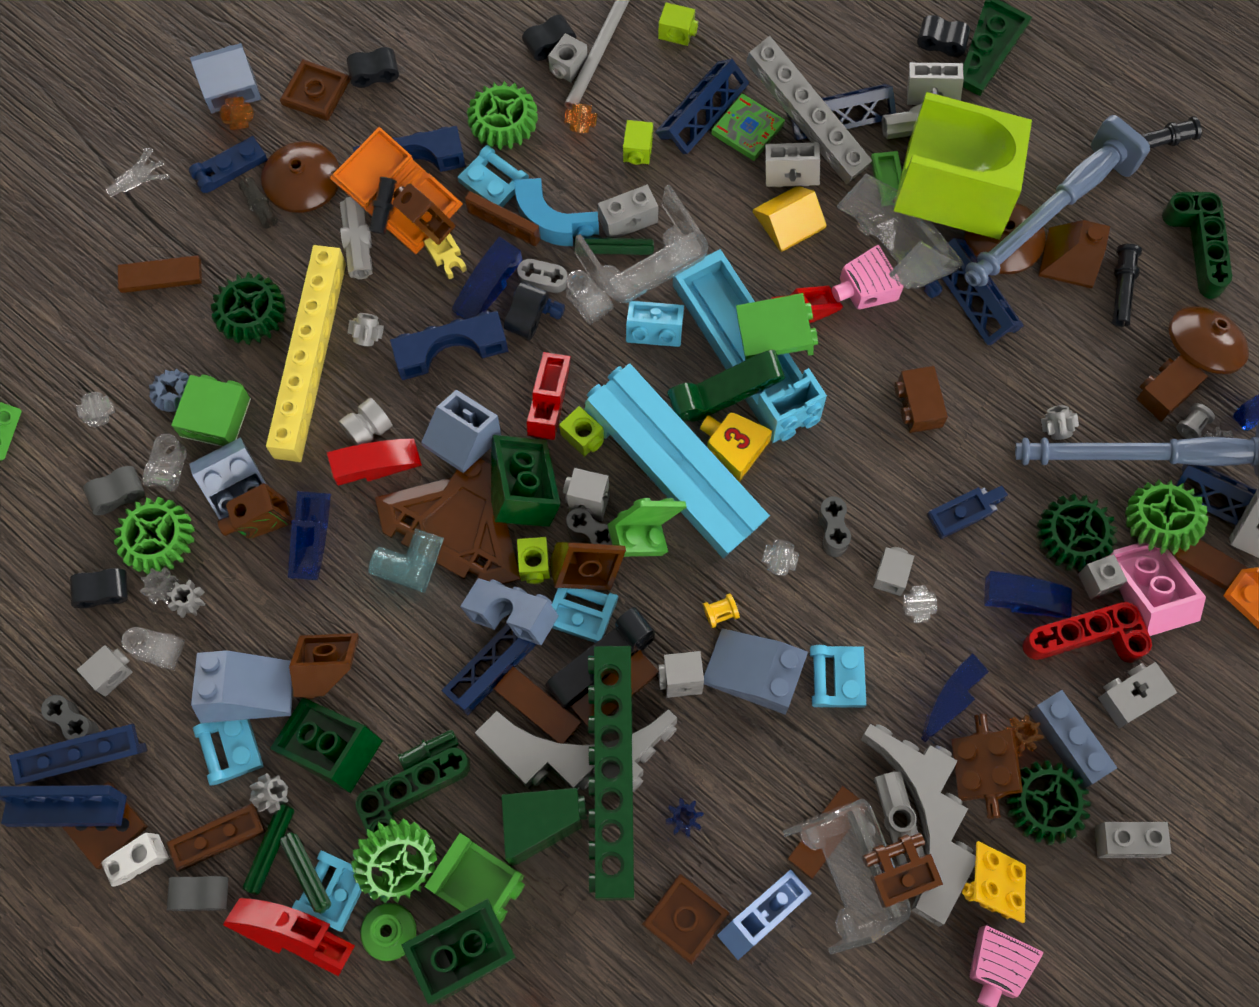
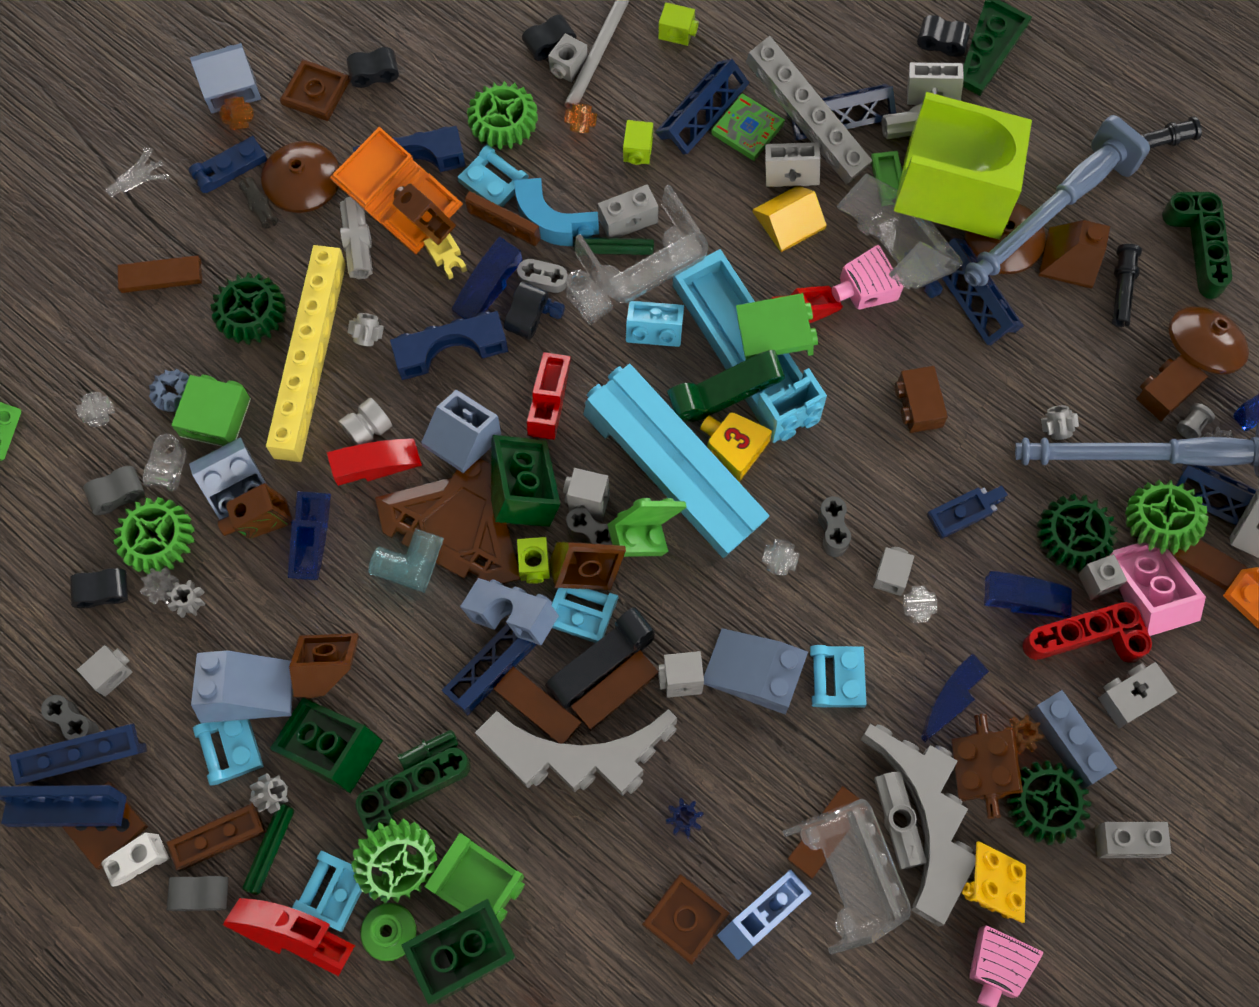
(157, 648): clear piece -> none
(305, 873): dark green axle -> none
(382, 205): black pin -> none
(539, 820): dark green slope -> none
(578, 421): lime brick -> none
(618, 662): dark green brick -> none
(721, 610): yellow bush -> none
(907, 879): reddish brown plate -> none

